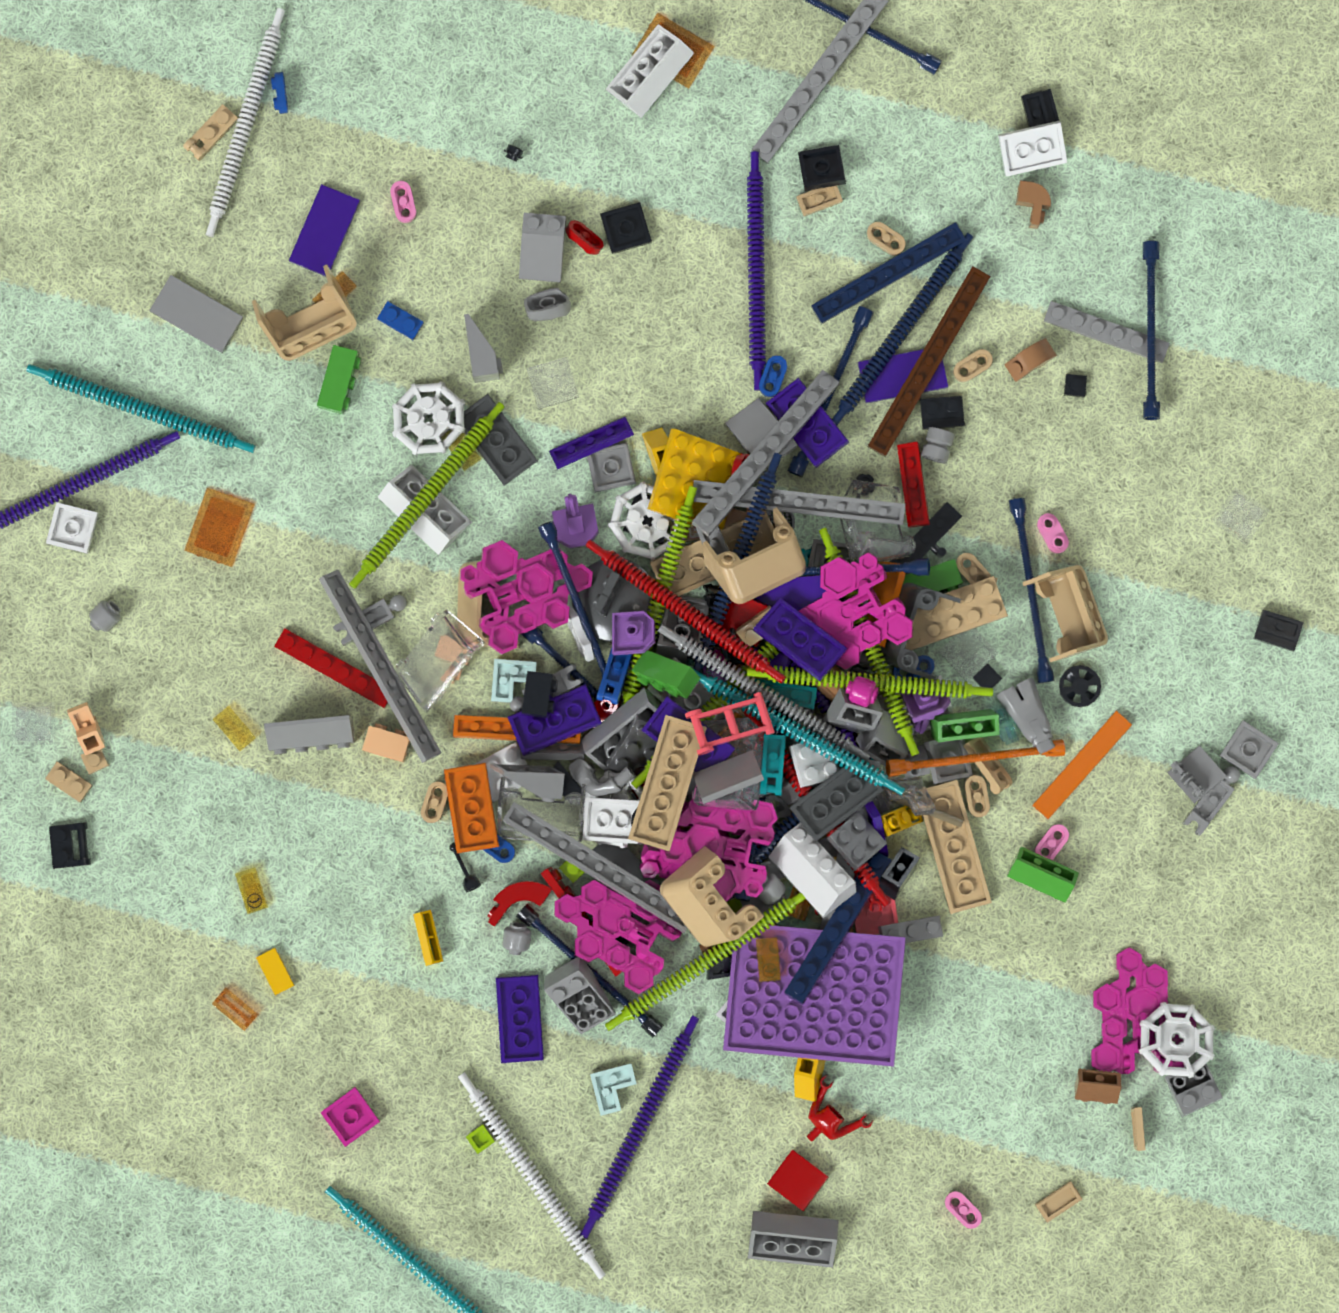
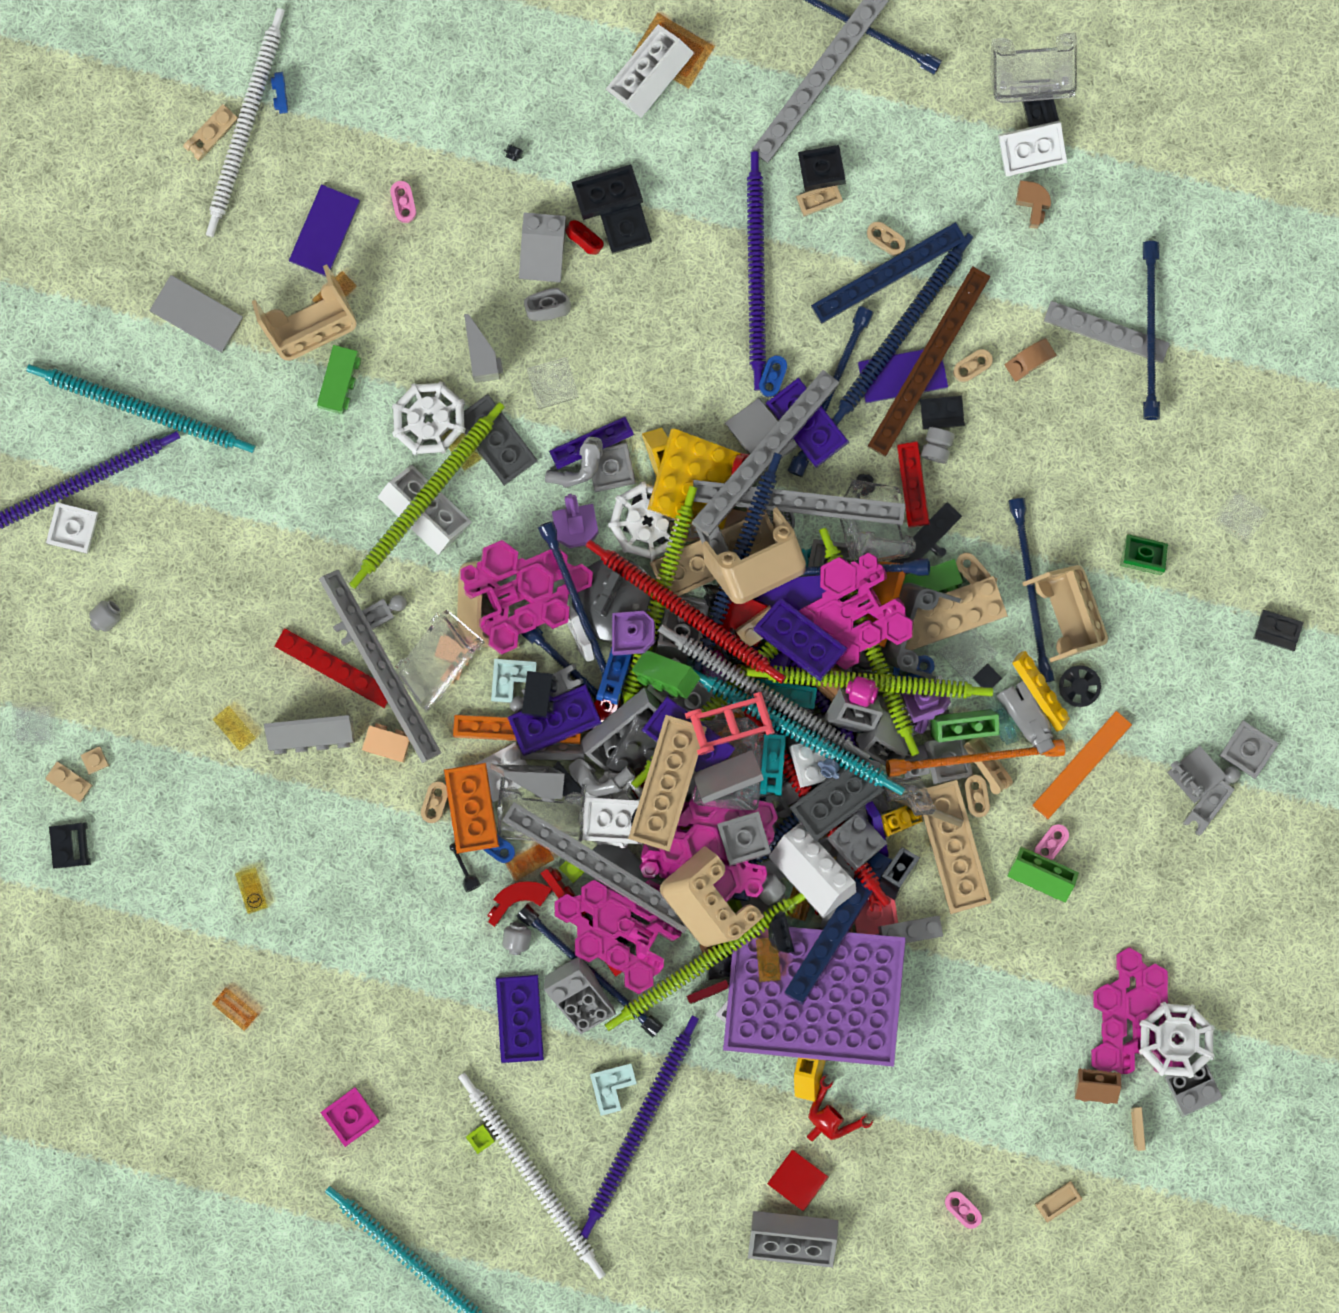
(86, 728): light nougat brick -> none
(219, 527): clear orange piece -> none
(275, 971): yellow tile -> none
(400, 320): blue plate -> none
(424, 938): yellow piece -> none
(529, 862): none -> clear orange slope
(591, 452): none -> light grey piece
(607, 192): none -> black plate
(707, 992): none -> dark red tile
(744, 838): none -> light grey plate
(779, 933): none -> black plate
(829, 768): none -> sand blue plate
(1034, 72): none -> clear windscreen
(1041, 691): none -> yellow plate
(1052, 533): bright pink plate -> none
(1075, 385): black plate -> none
(1144, 555): none -> green slope

